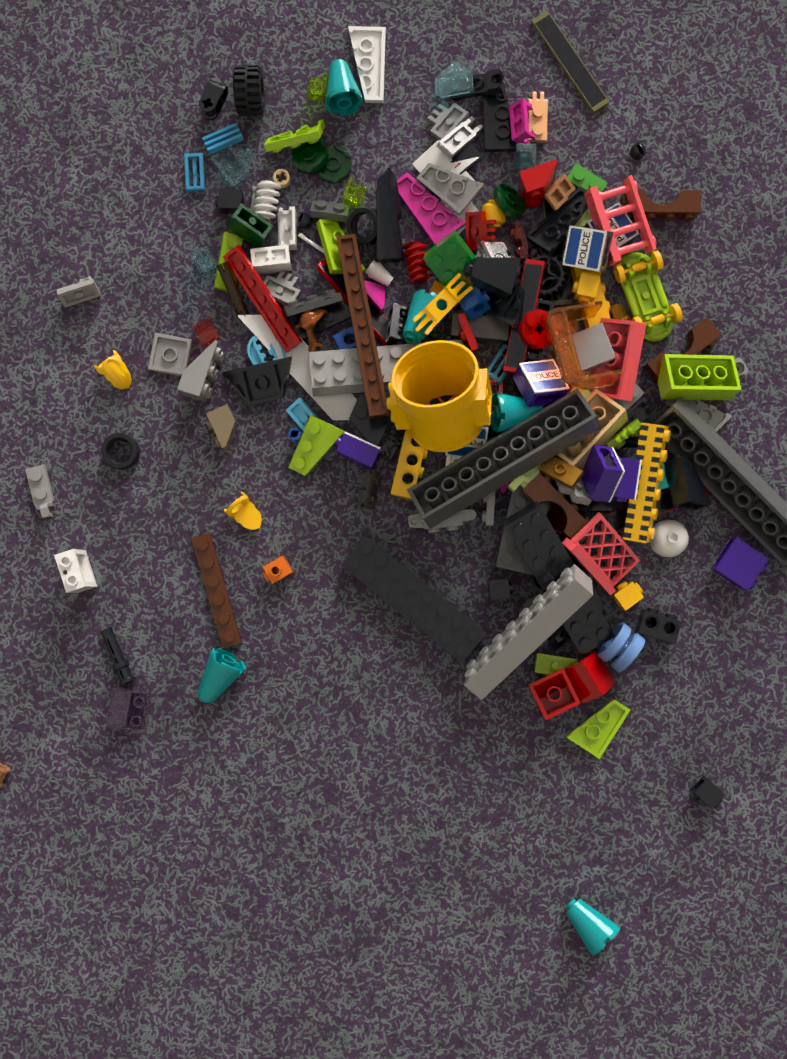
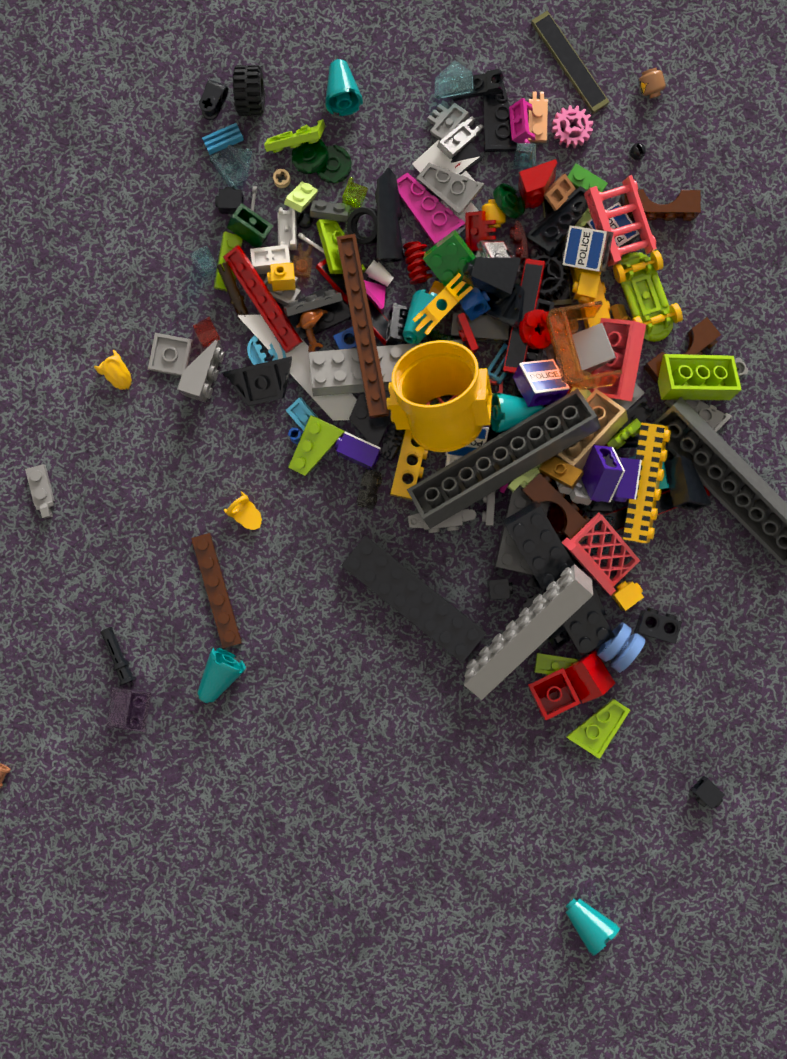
(78, 568): white window -> none
(79, 292): light grey hinge -> none
(105, 451): black tyre -> none
(195, 188): dark azure tile -> none
(224, 425): dark tan slope -> none
(265, 199): white piece -> none
(277, 570): orange brick -> none
(282, 277): none -> yellow brick
(301, 196): none -> yellowish green plate
(302, 263): none -> clear orange plate
(317, 88): clear neon green panel -> none
(369, 54): white wing -> none
(566, 120): none -> bright pink gear
(652, 83): none -> medium nougat head
(669, 538): white cylinder -> none
(739, 564): dark purple piece -> none

